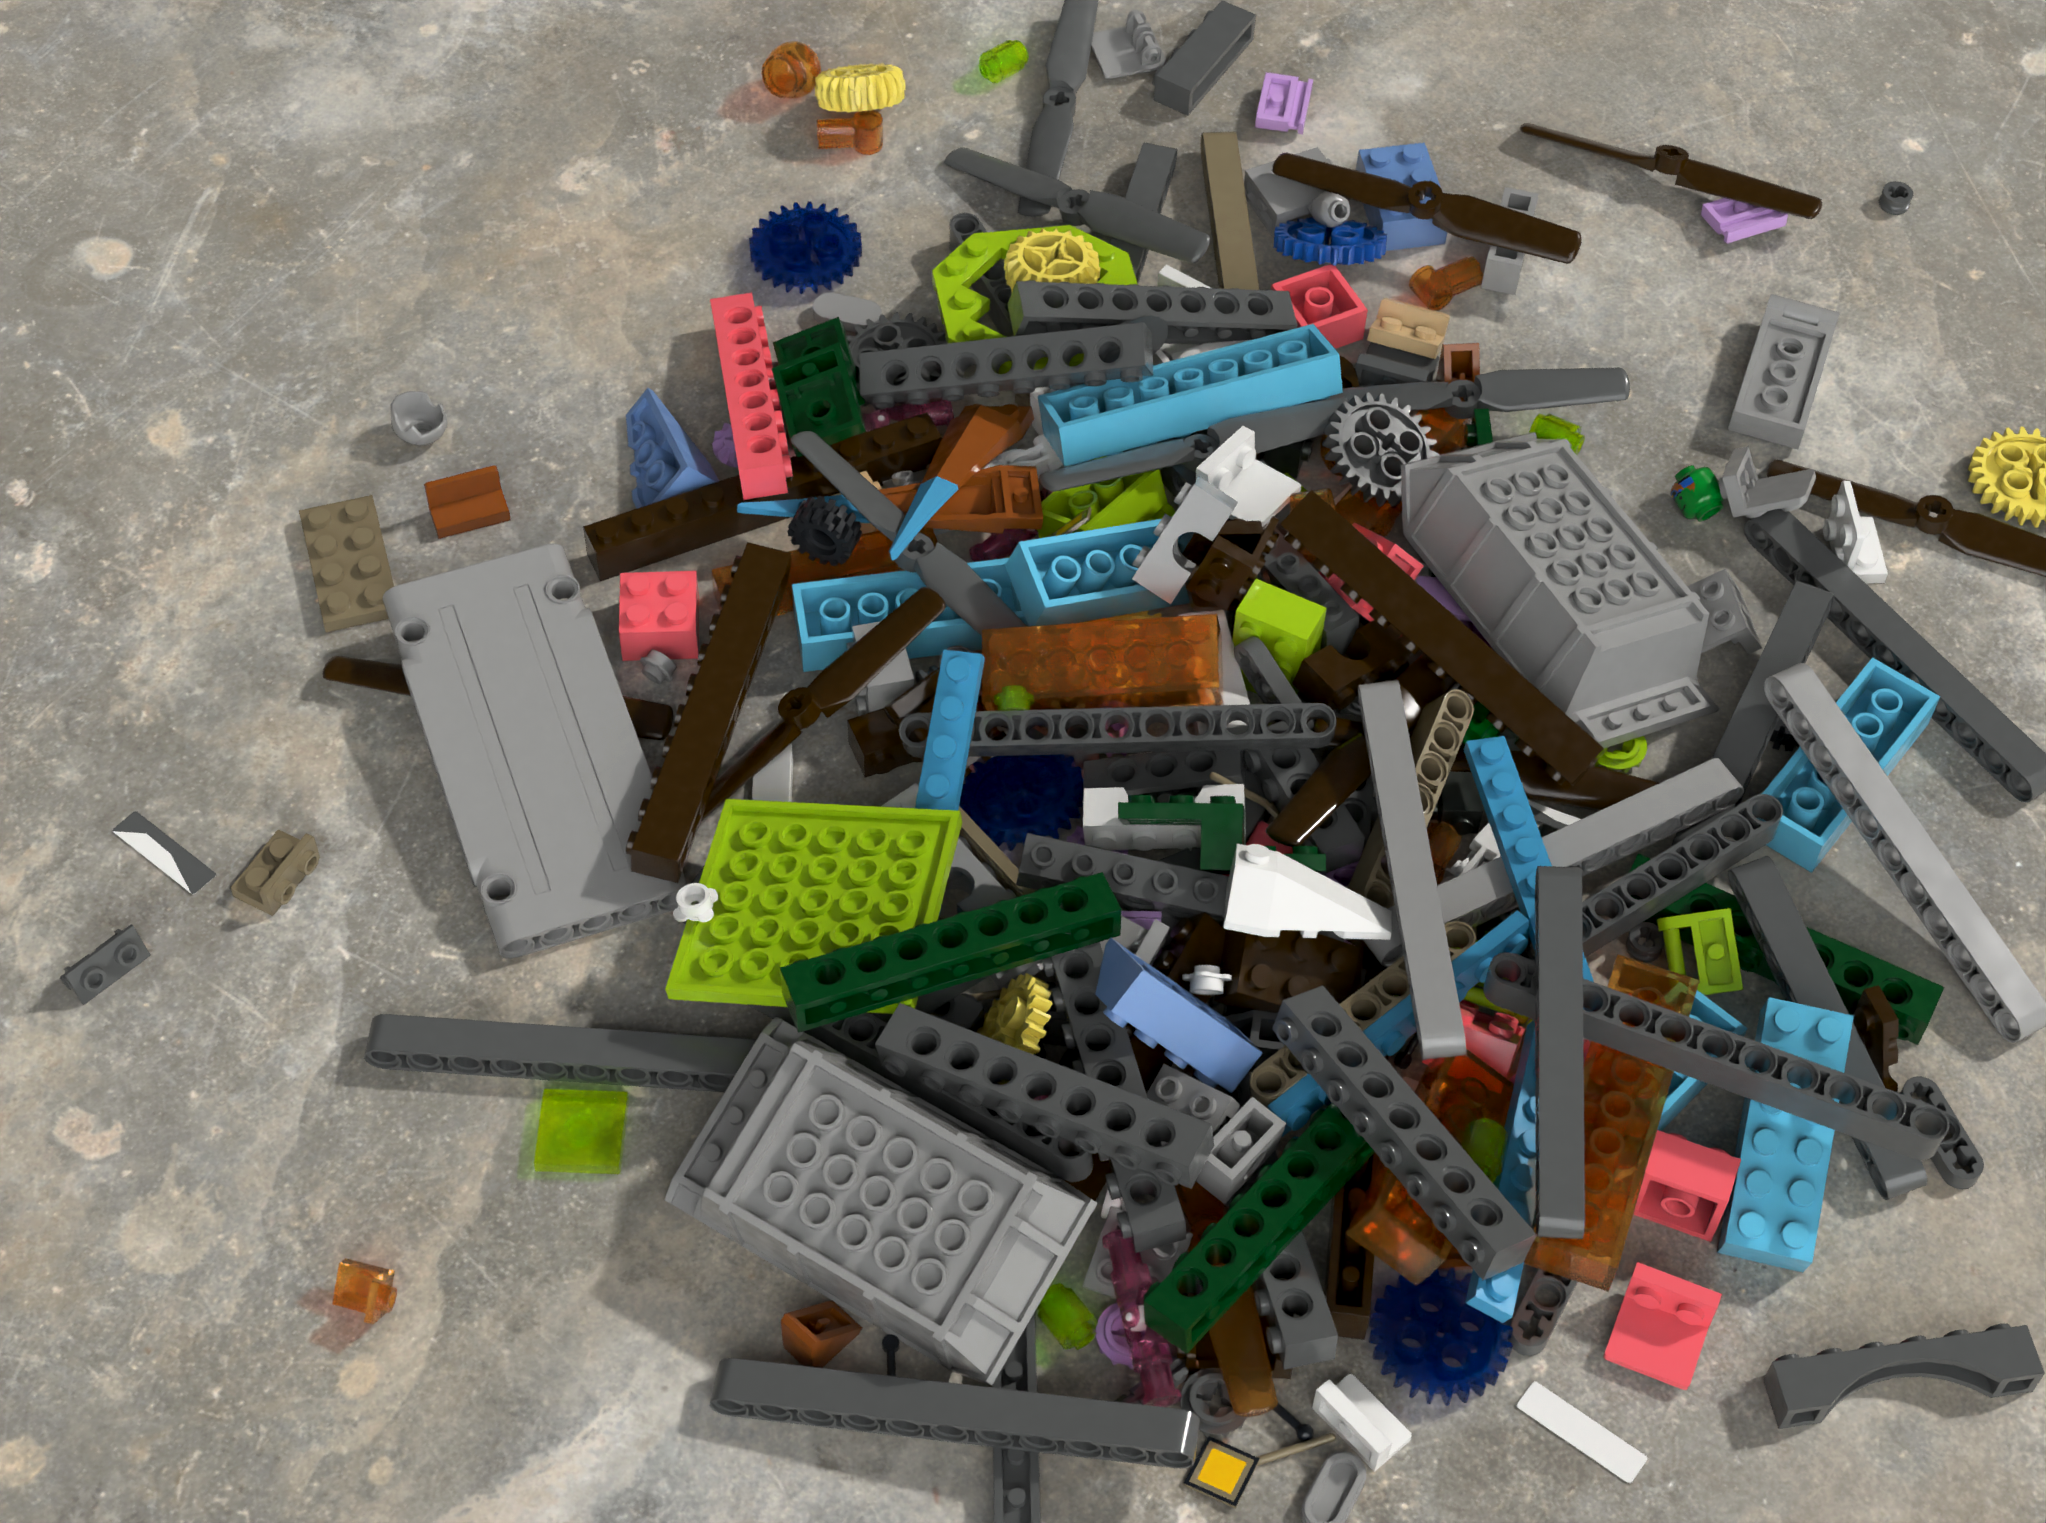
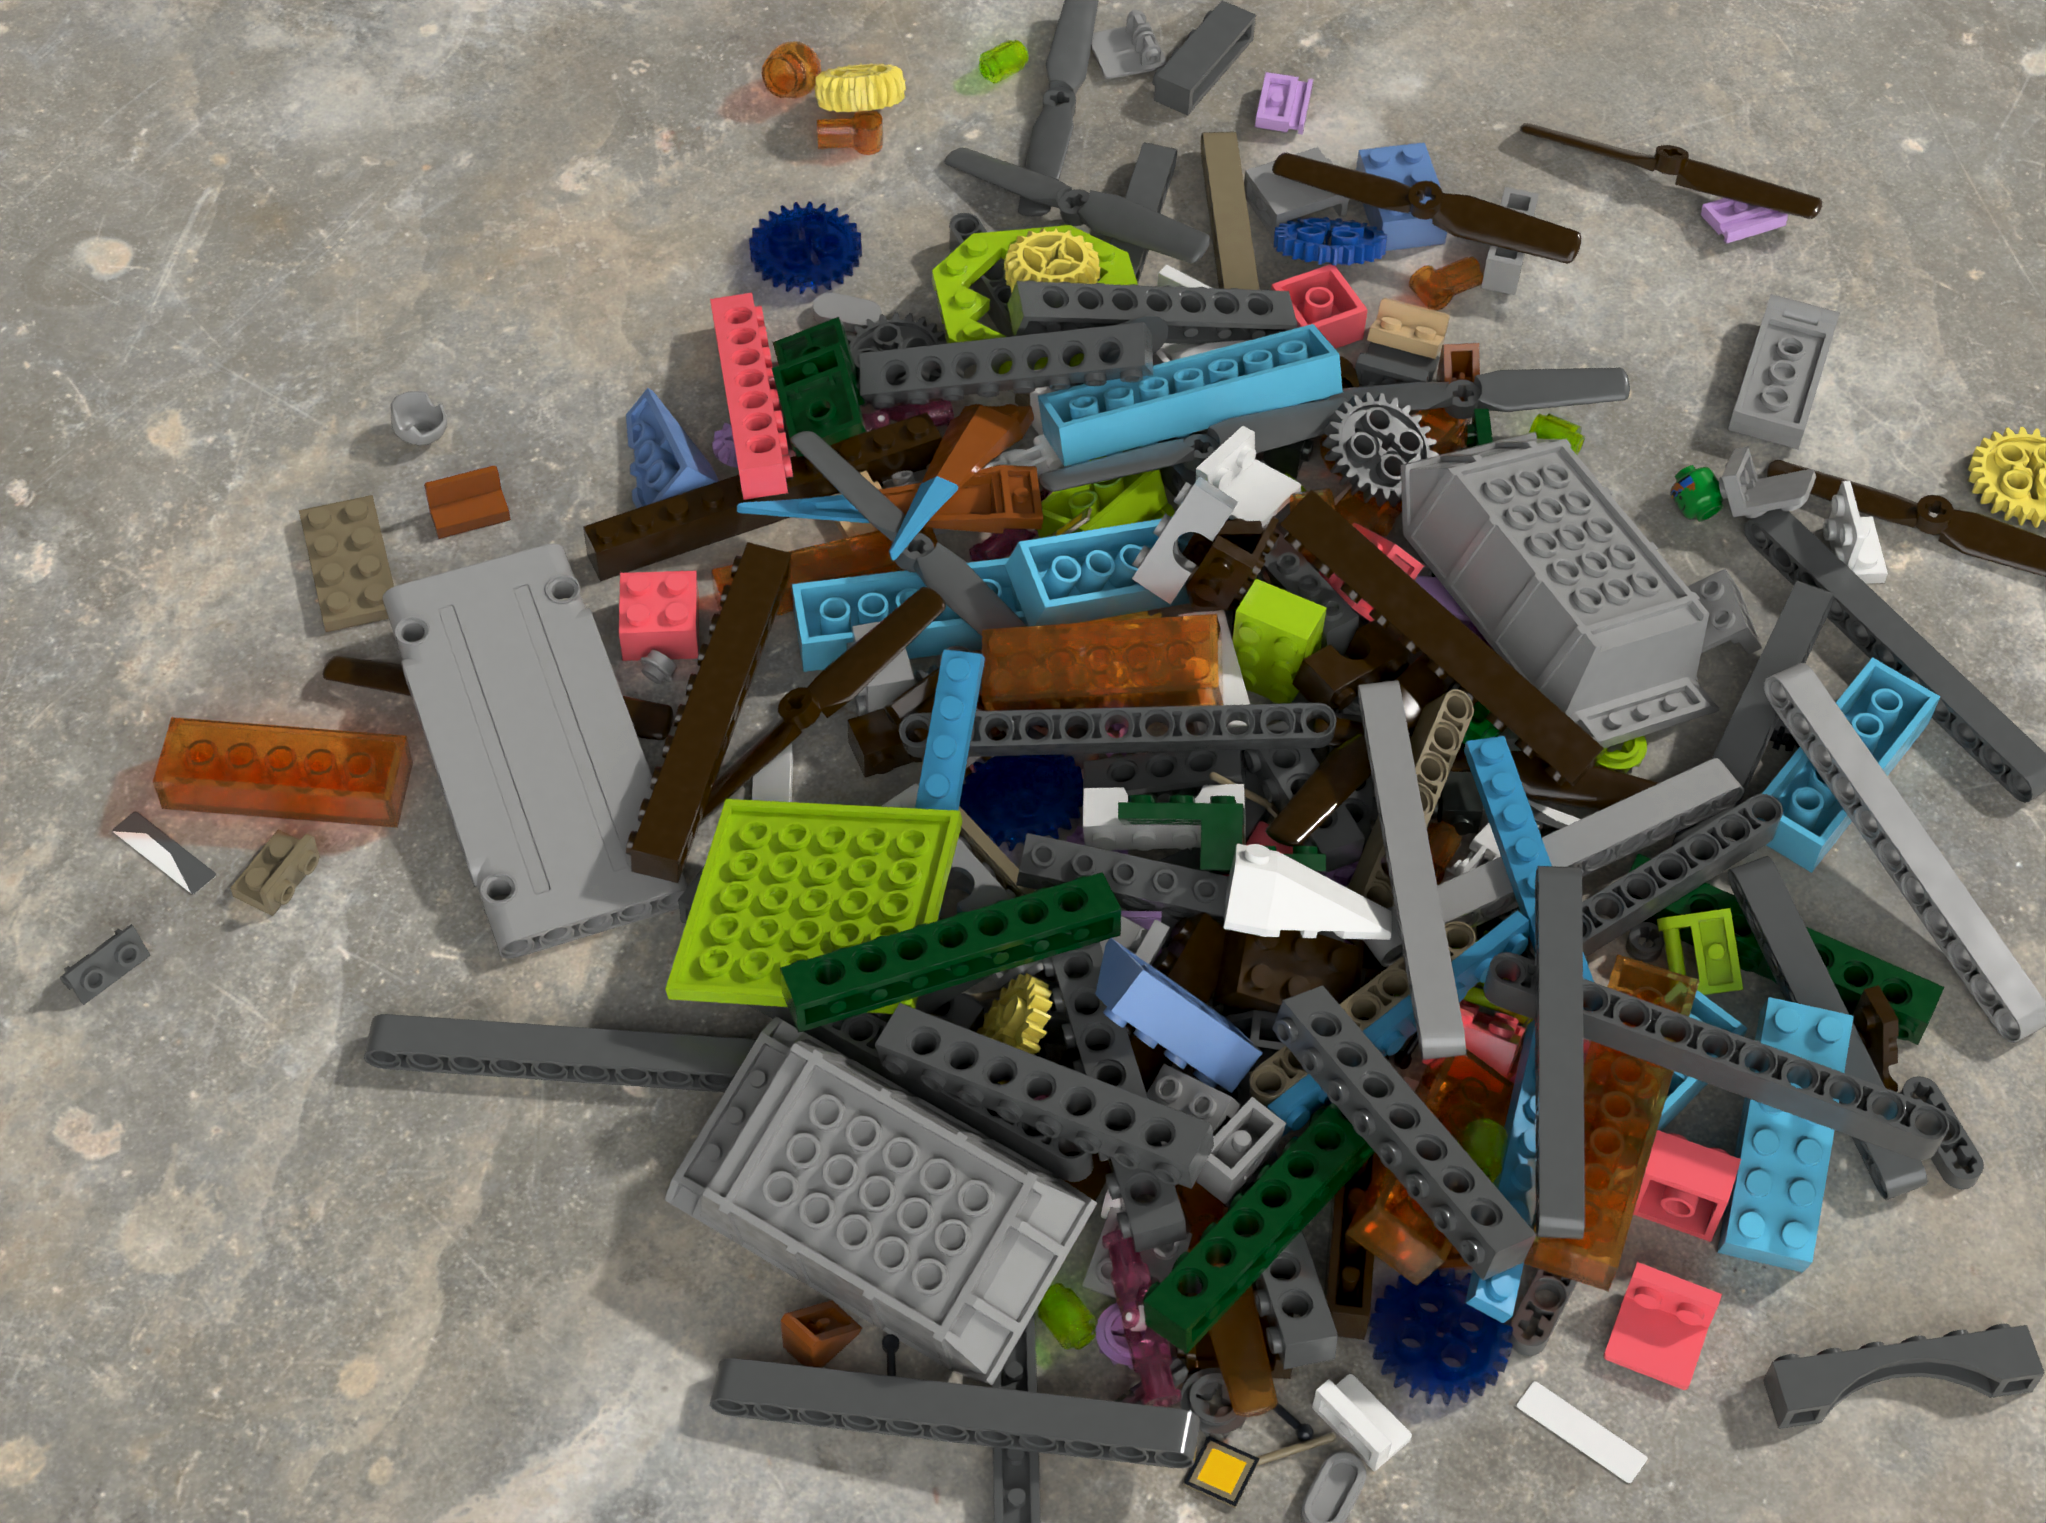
(283, 772): none -> clear orange brick
(365, 1289): clear orange bracket -> none
(581, 1131): clear neon green tile -> none
(695, 903): white plate -> none
(824, 531): black tyre -> none
(1013, 699): clear neon green plate -> none
(1206, 980): white plate -> none
(1265, 674): dark grey beam -> none
(1329, 209): light grey plant -> none
(1896, 198): dark grey bush -> none

